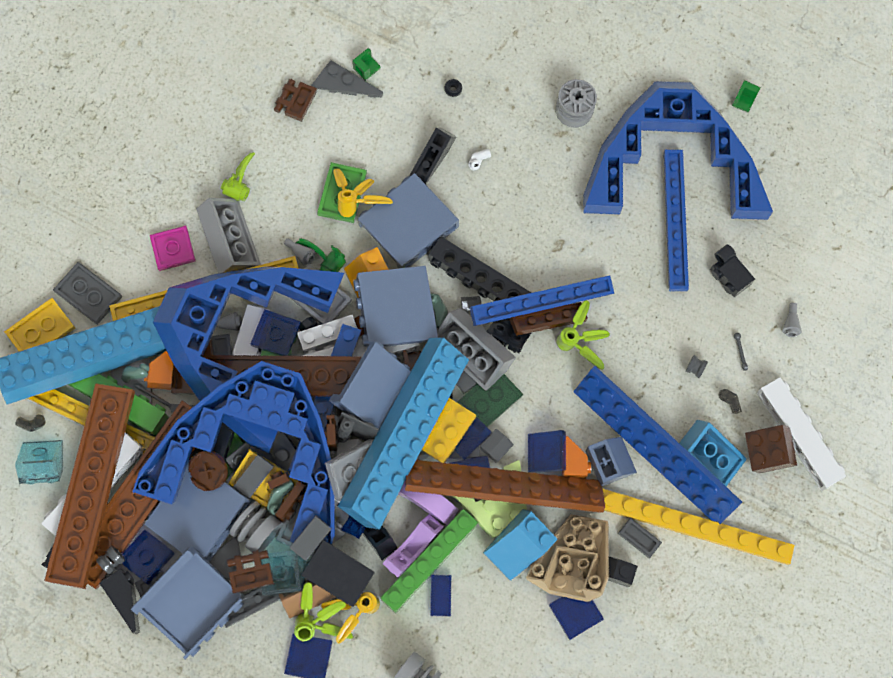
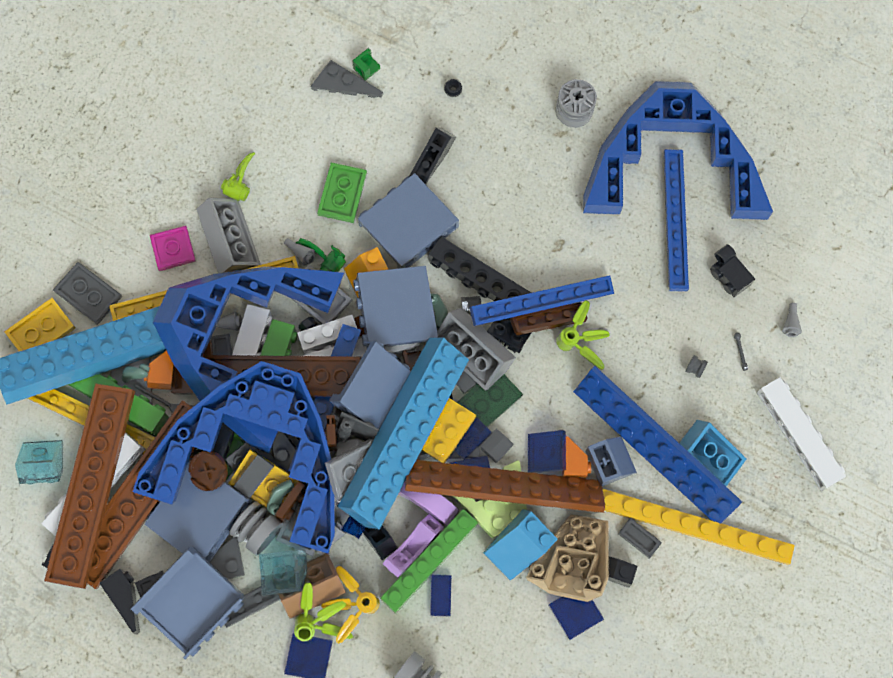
(32, 425): clear smoke arm -> none
(110, 559): dark grey wheel -> none
(146, 556): clear blue tile -> none
(251, 577): reddish brown plate -> none
(275, 333): clear blue tile -> none
(278, 478): reddish brown plate -> none
(300, 102): reddish brown plate -> none
(310, 538): dark grey tile -> none
(337, 573): black tile -> none
(348, 199): yellow plant -> none
(476, 159): white arm -> none
(731, 399): clear smoke arm -> none
(746, 96): green panel -> none
(771, 449): reddish brown brick -> none

